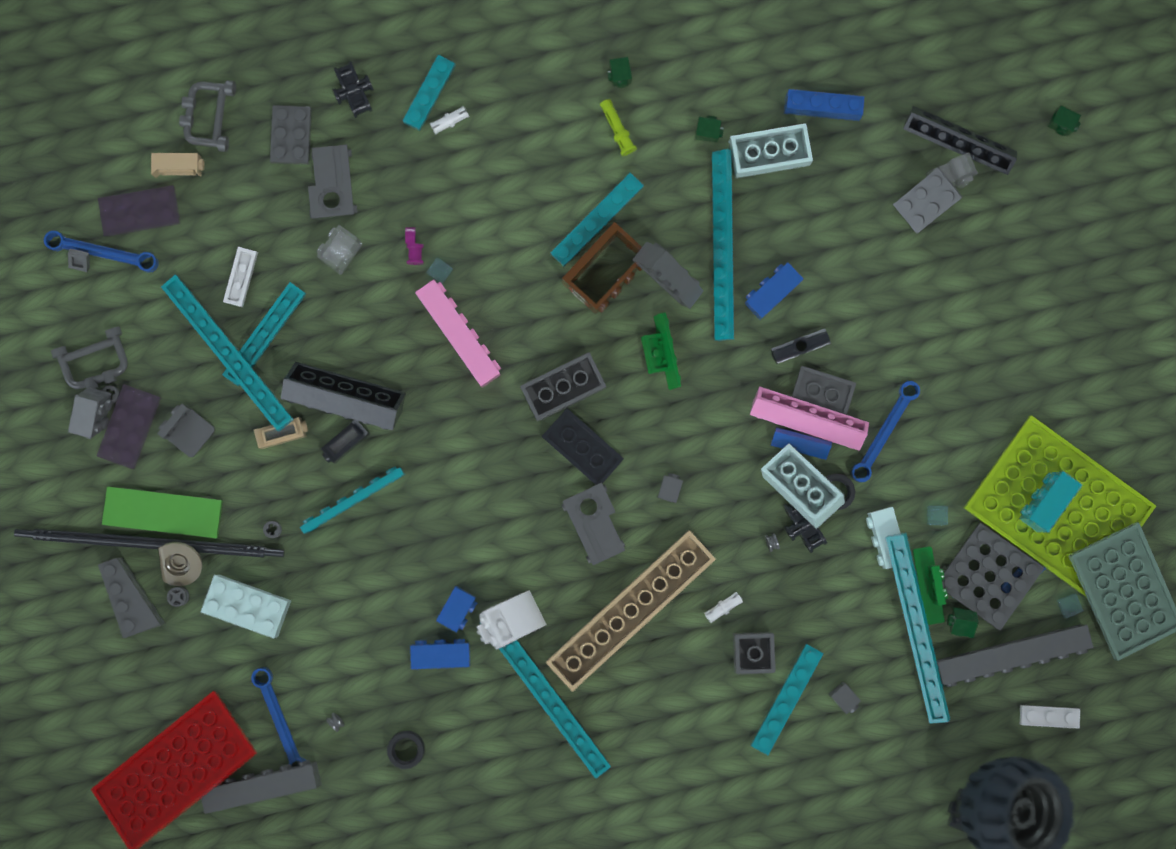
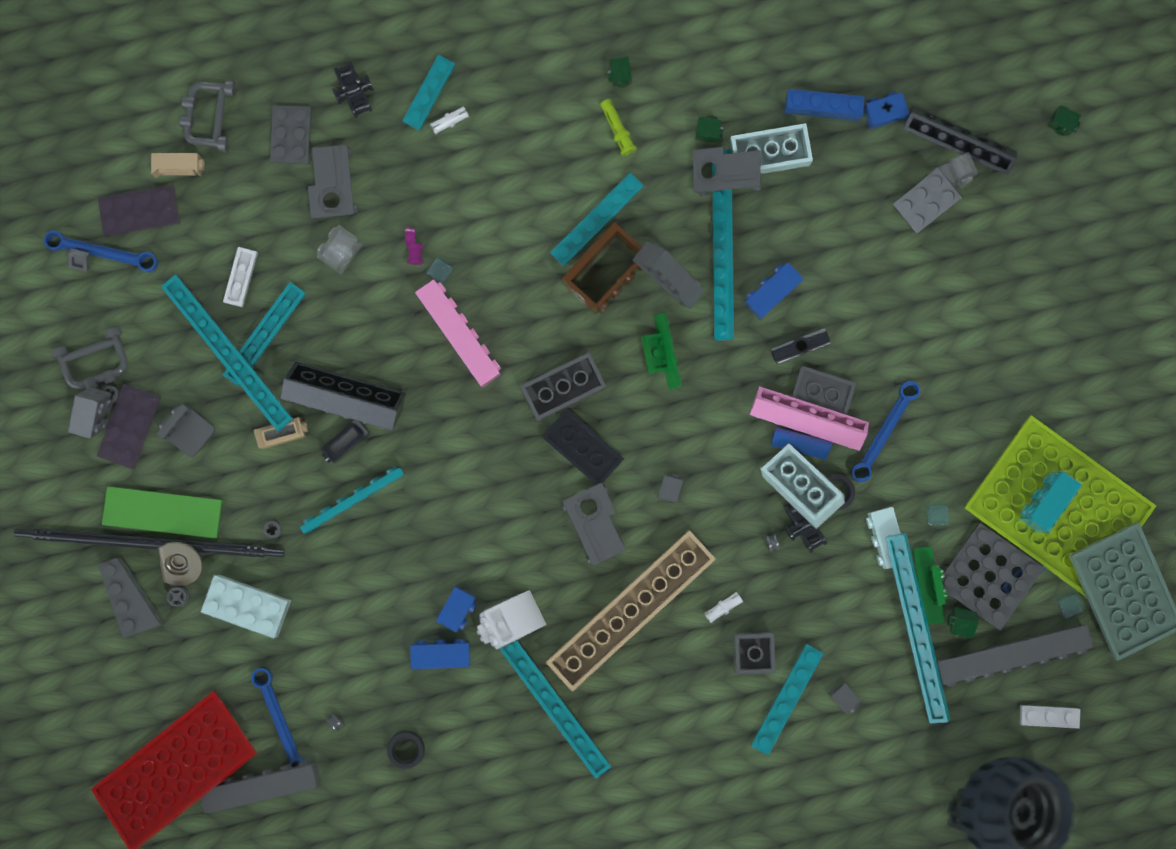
(732, 170): none -> dark grey piece
(877, 117): none -> blue brick

